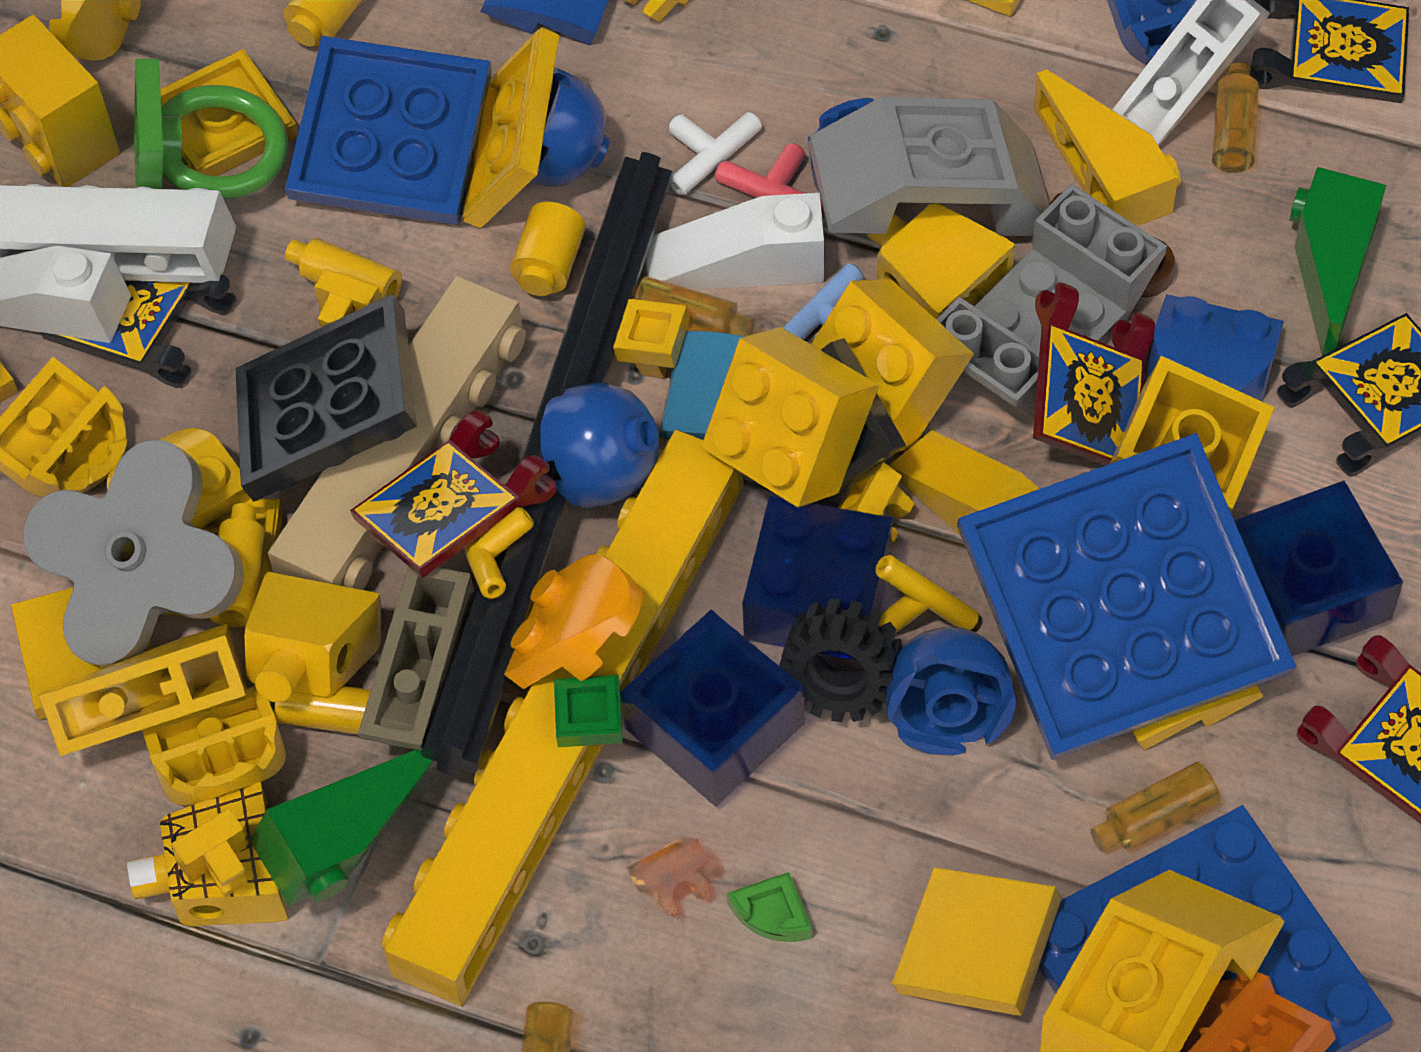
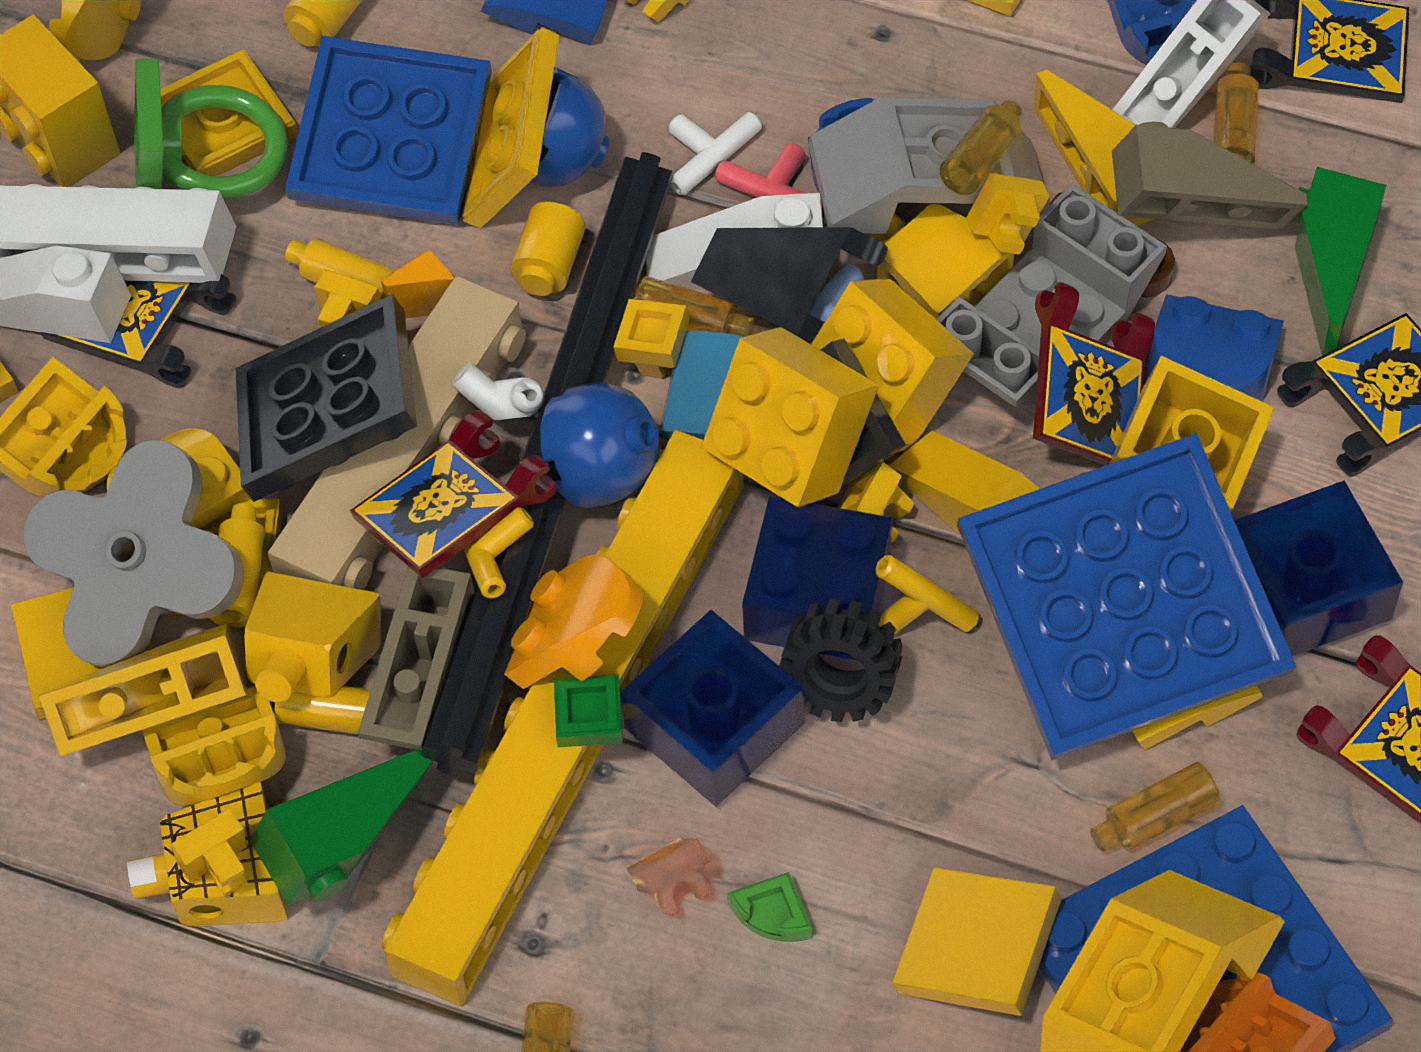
(418, 284): none -> light orange slope
(499, 398): none -> white arm
(780, 269): none -> black flag
(949, 691): blue cylinder -> none
(981, 148): none -> clear yellow cylinder
(1007, 210): none -> yellow tile
(1192, 179): none -> dark tan slope

